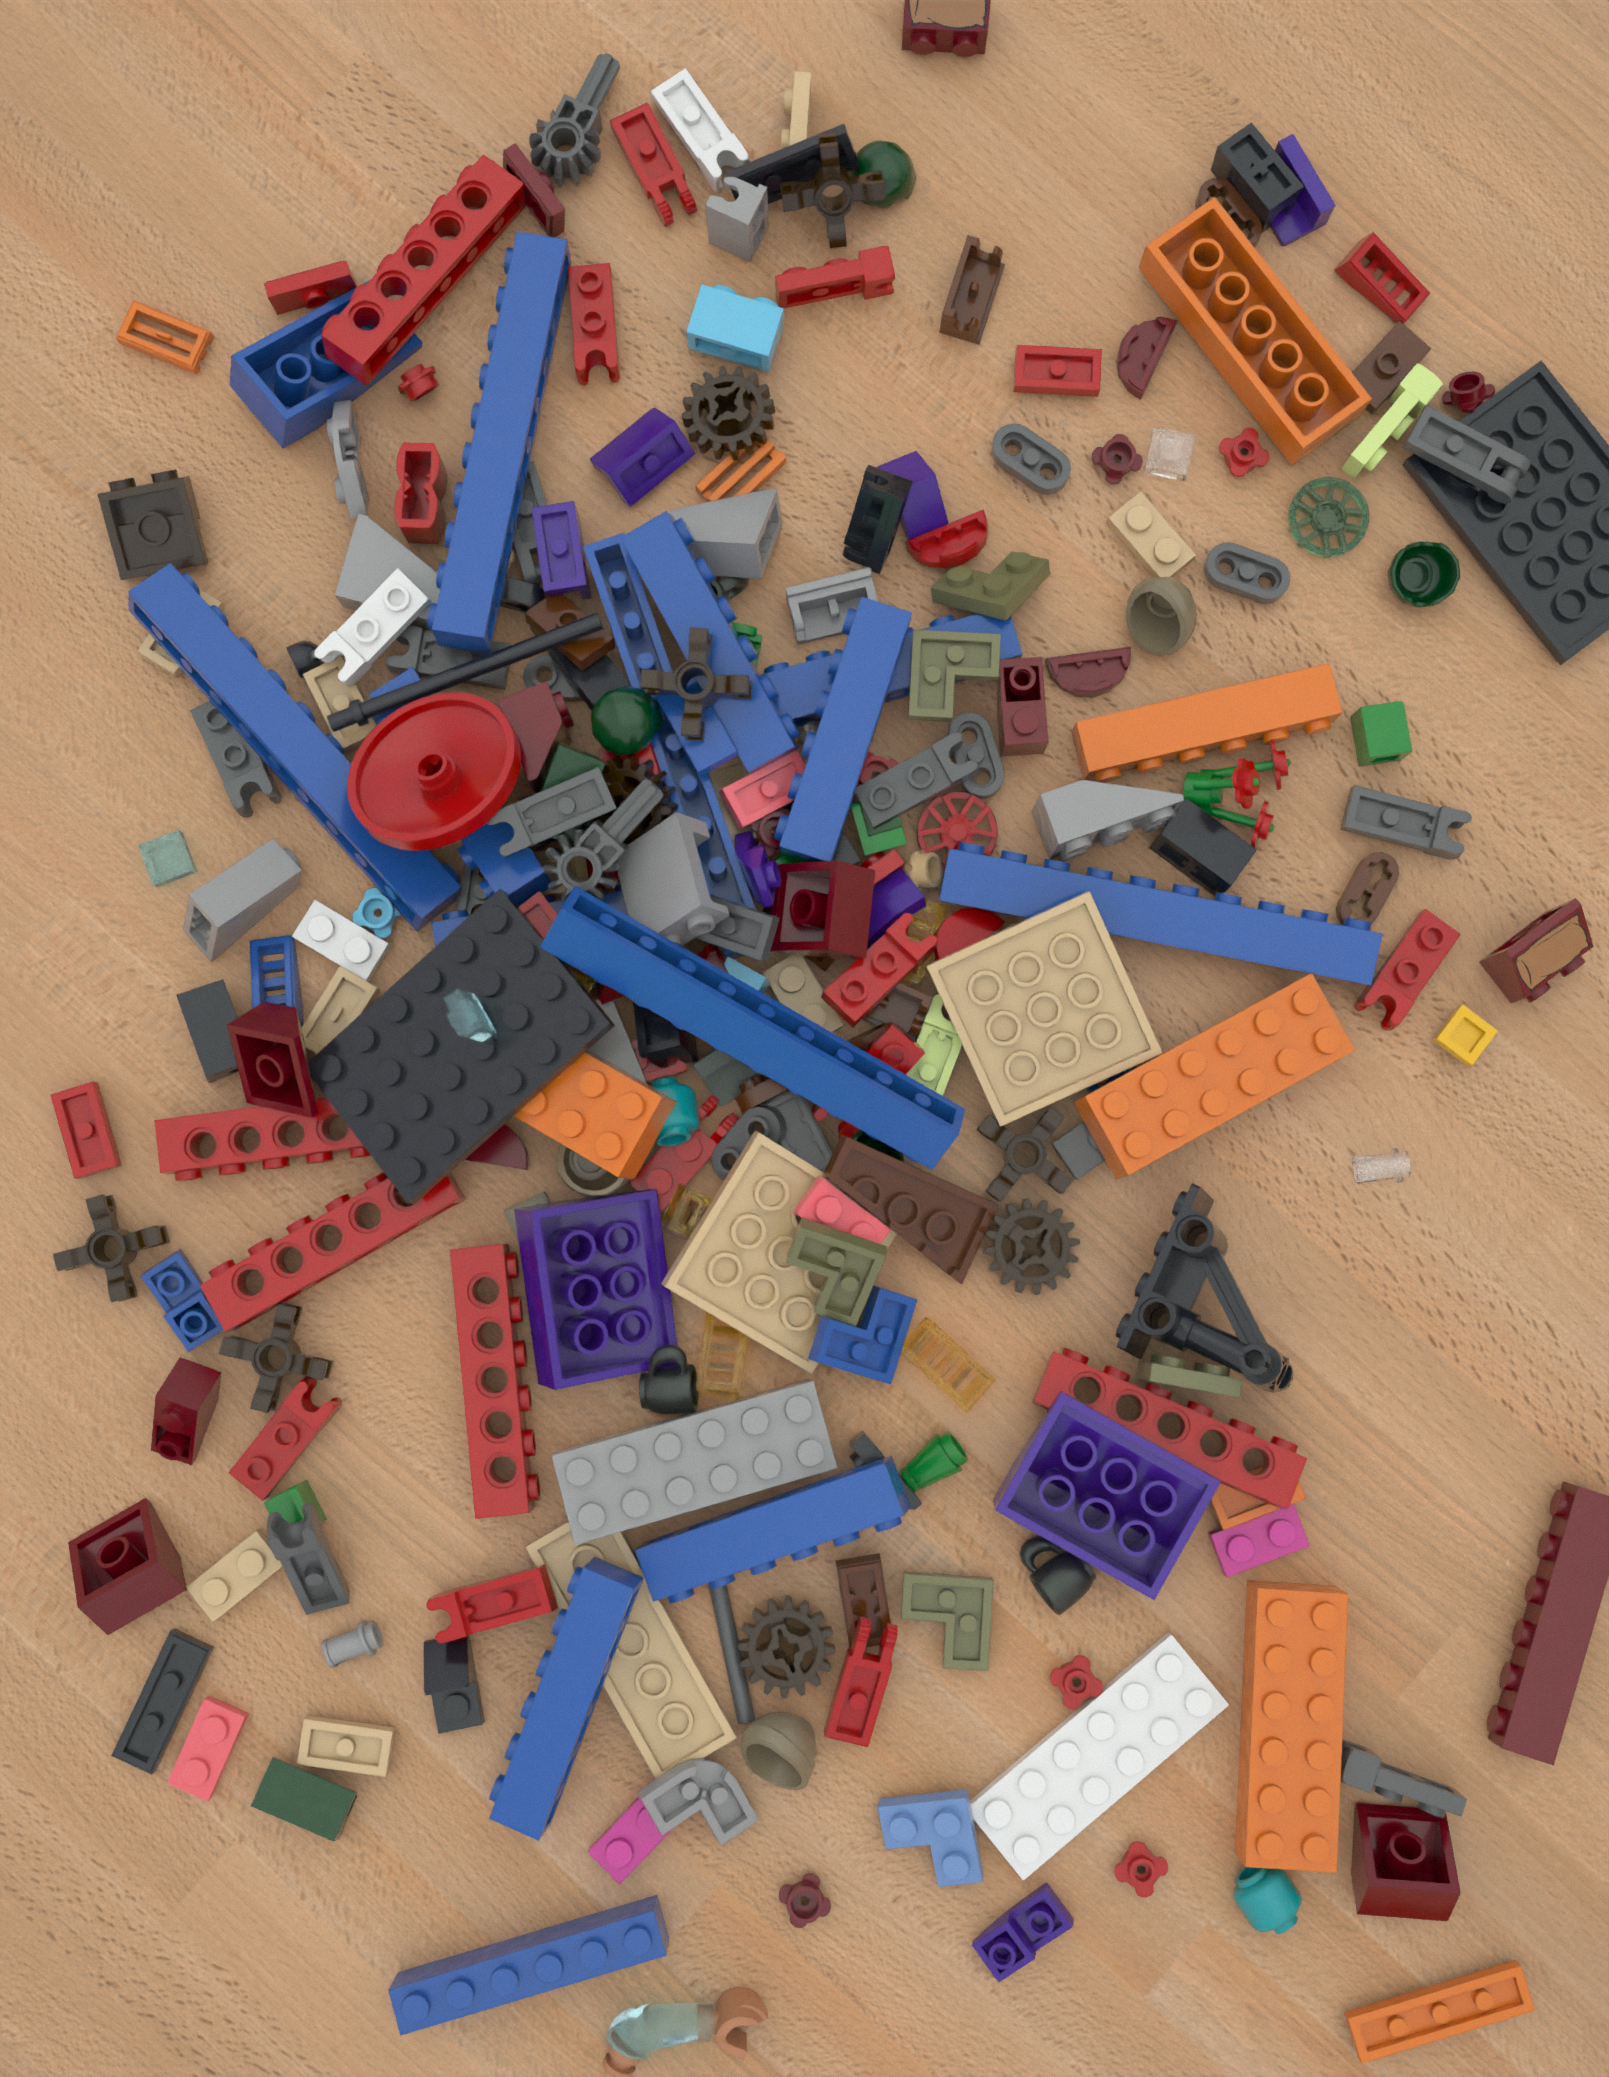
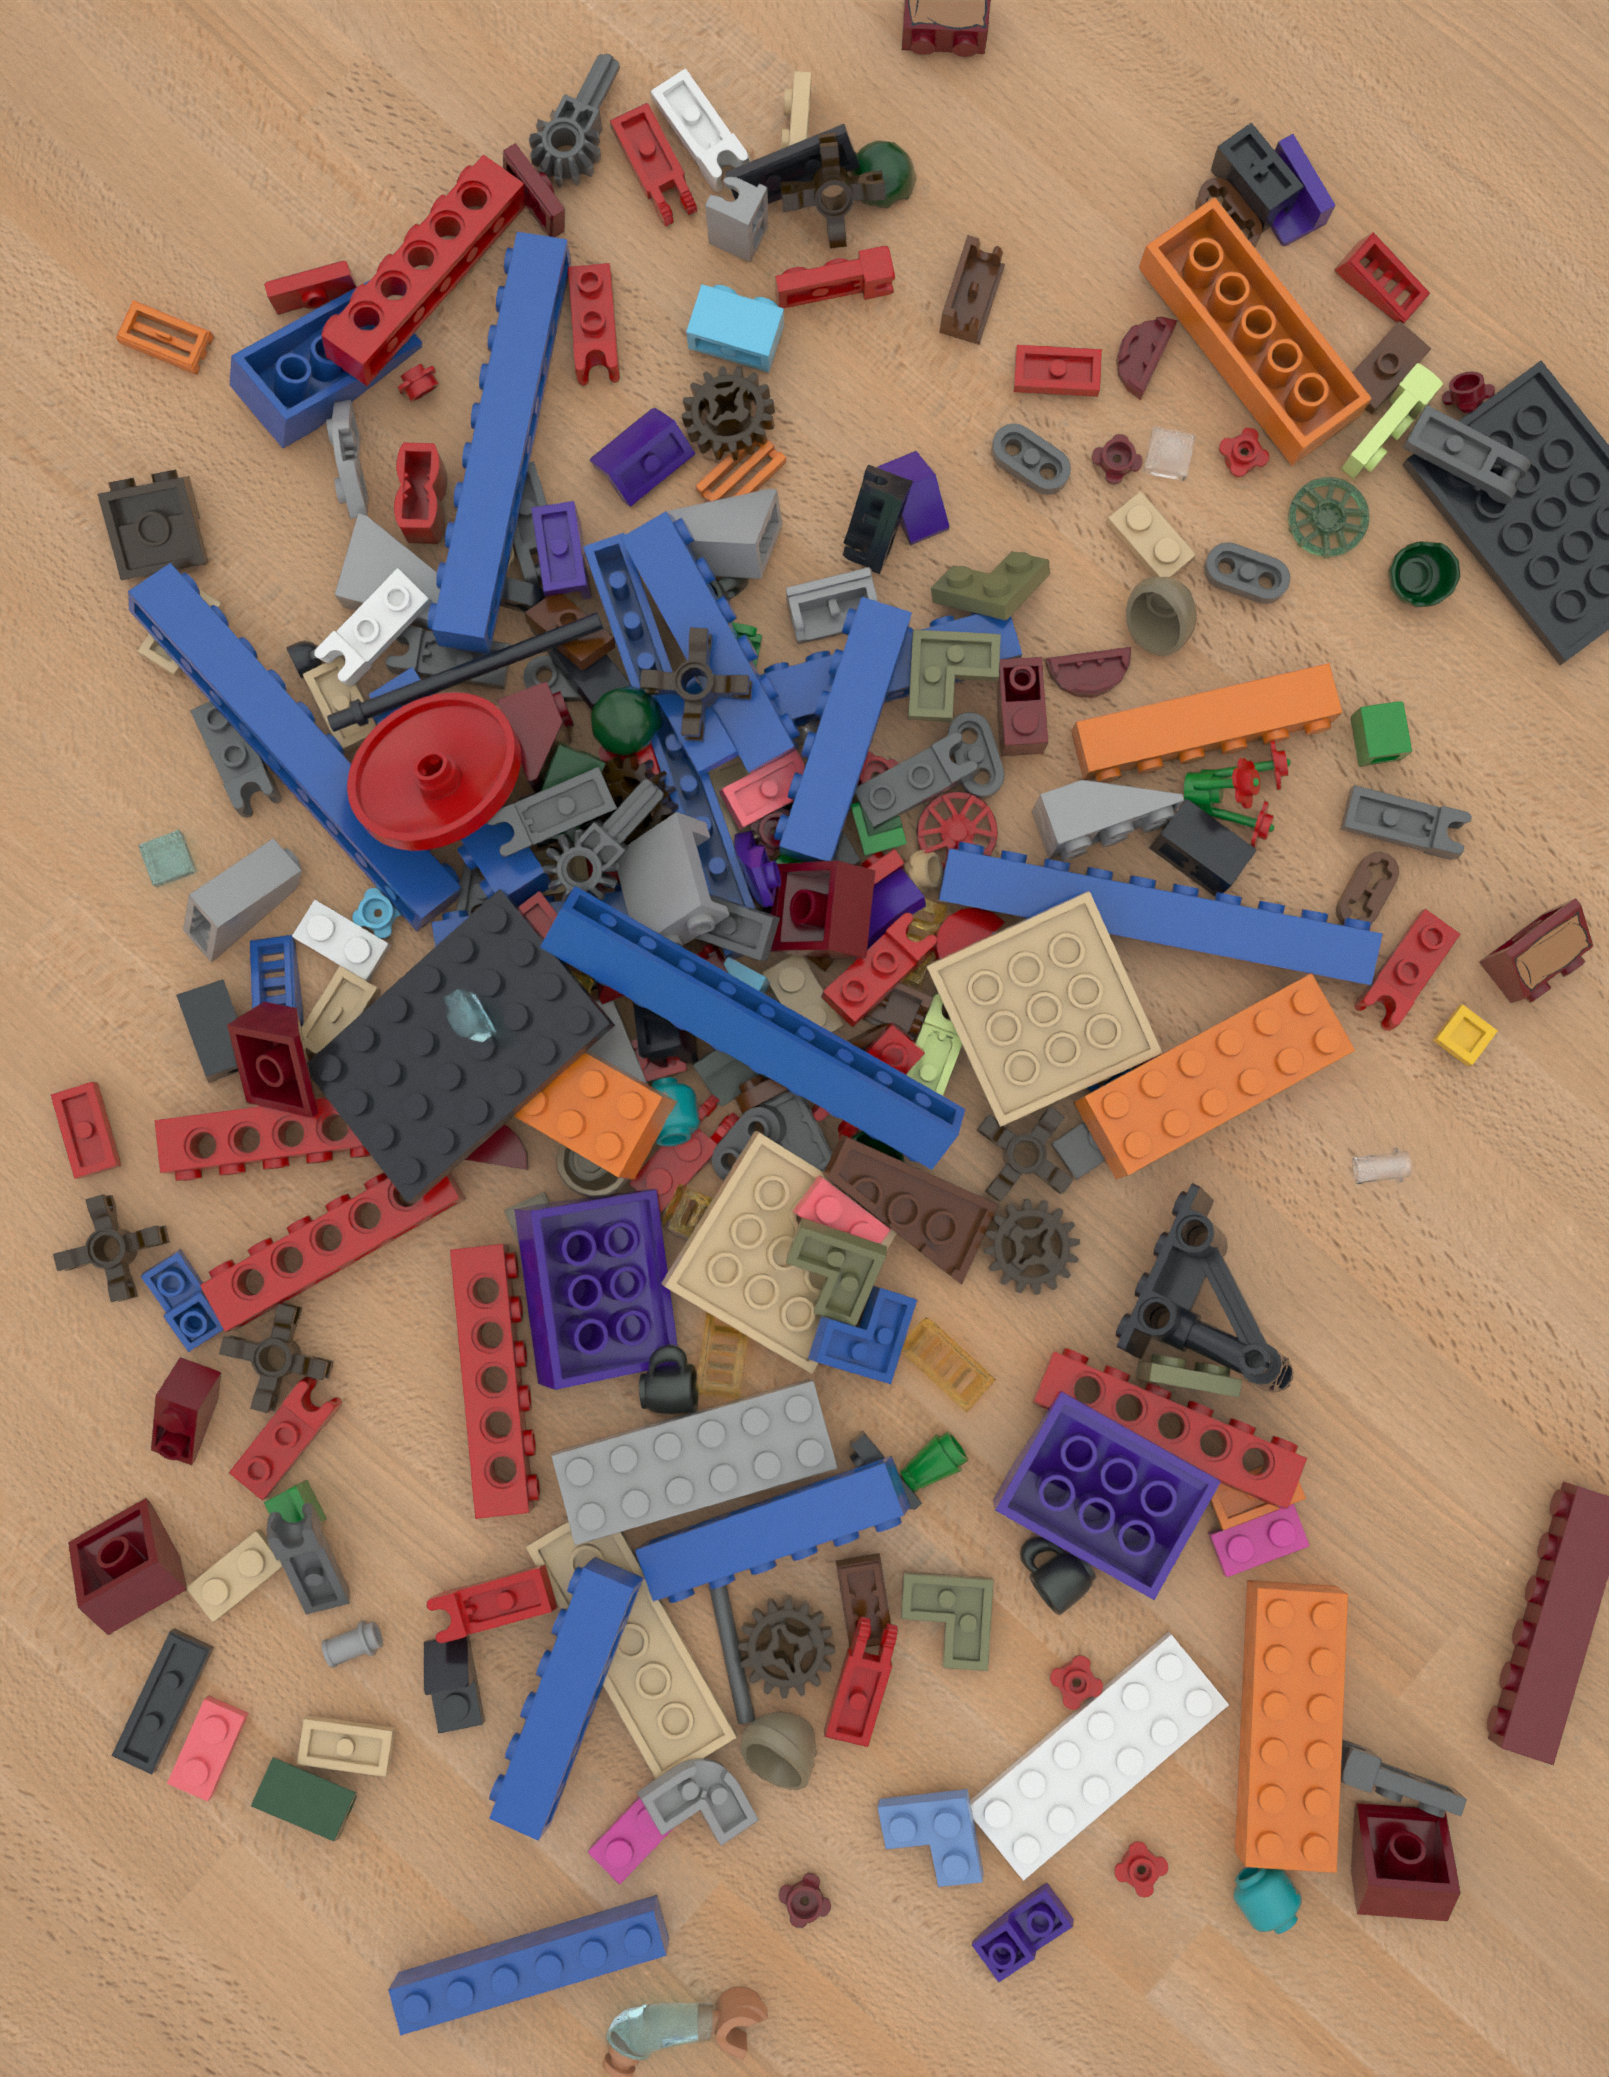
(951, 543): red tile -> none
(1439, 2011): orange plate -> none

